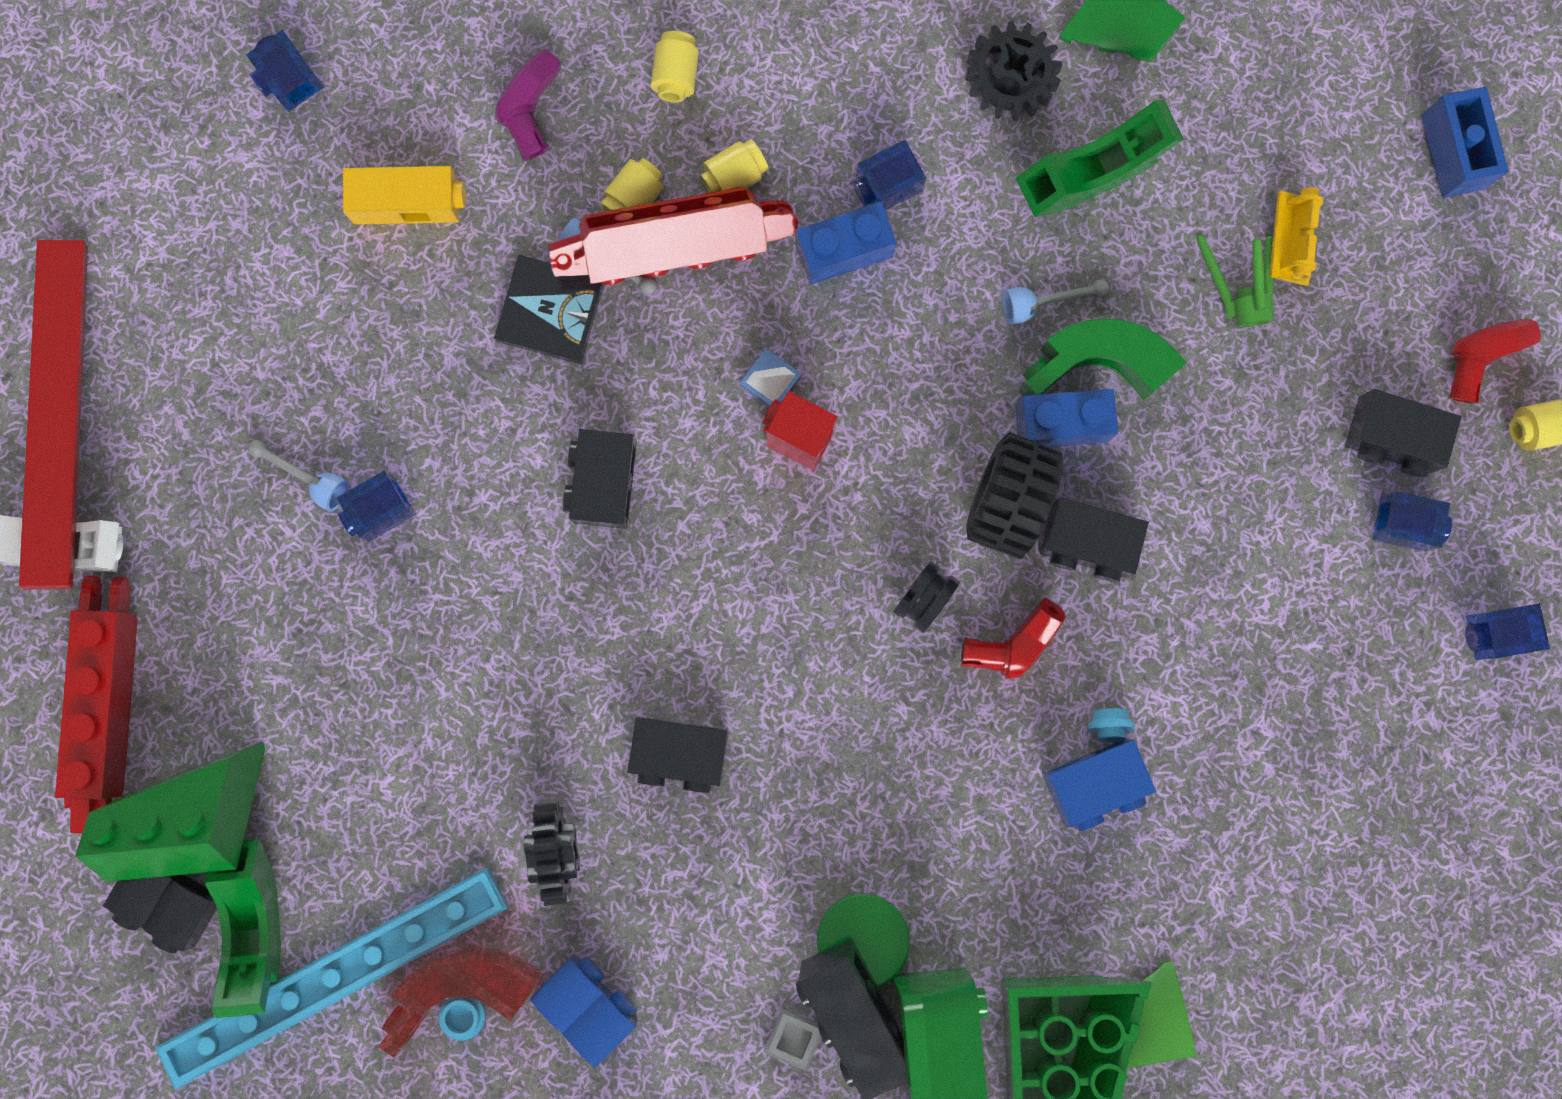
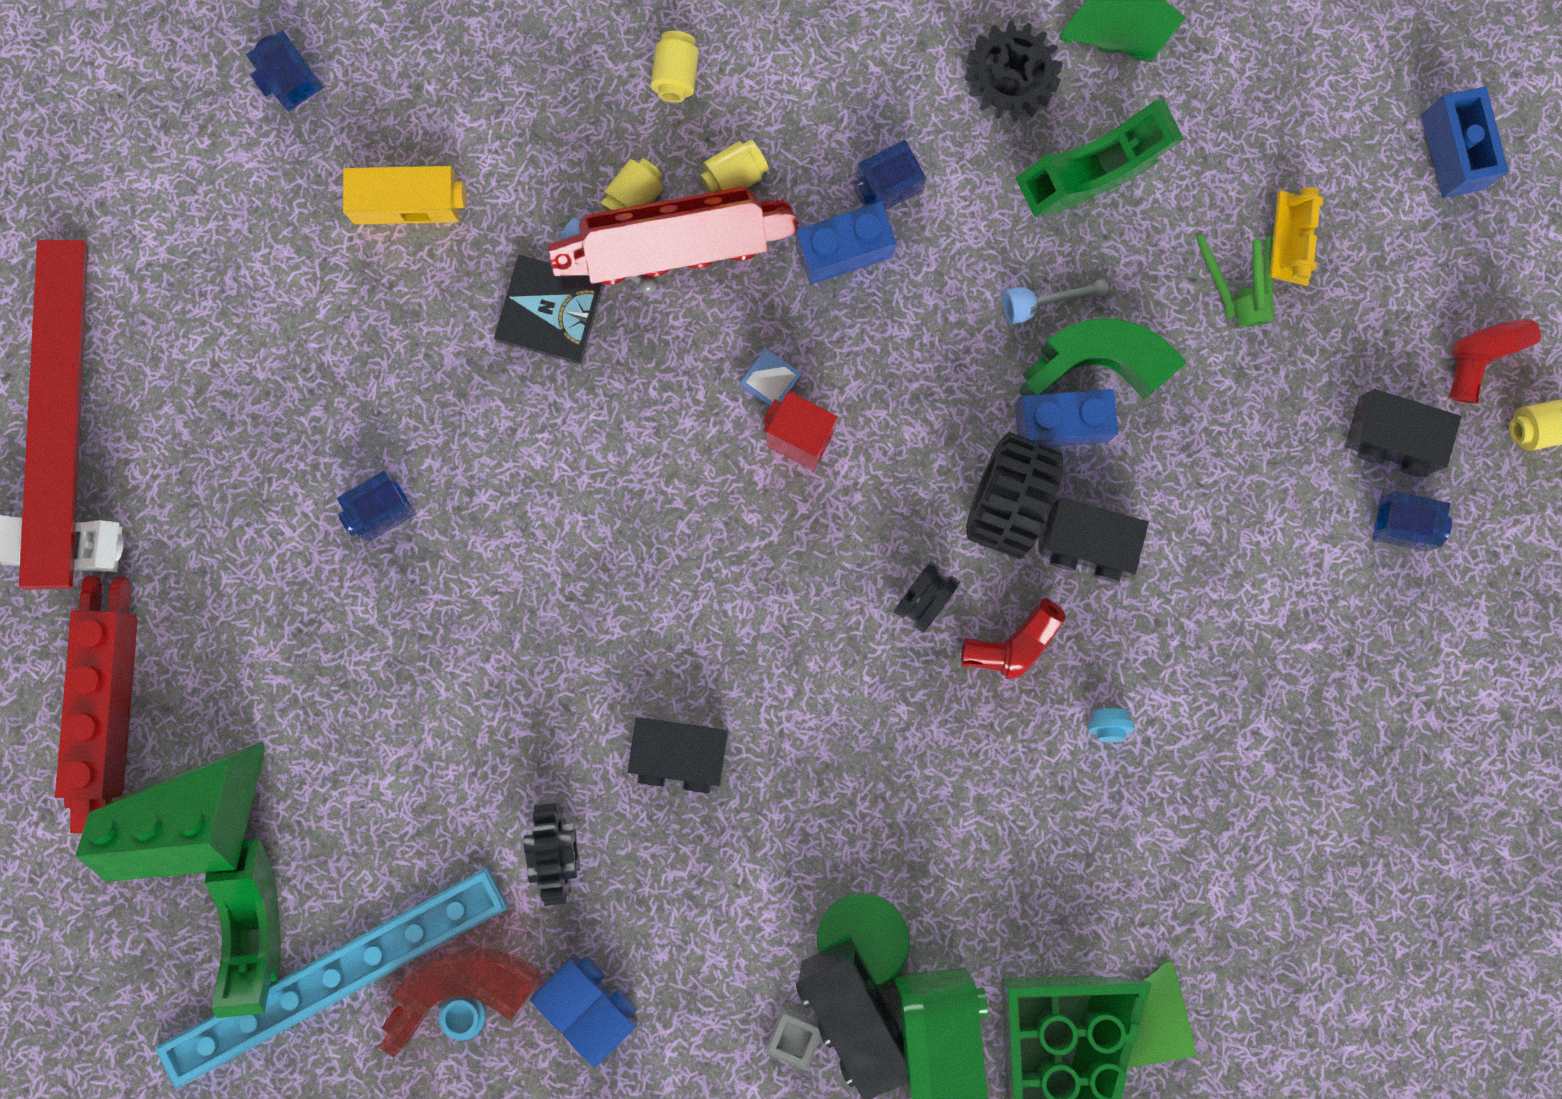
(166, 907): black brick -> none
(323, 487): hinge -> none
(520, 99): magenta arm -> none
(601, 478): black brick -> none
(1099, 784): blue brick -> none
(1506, 632): clear blue brick -> none

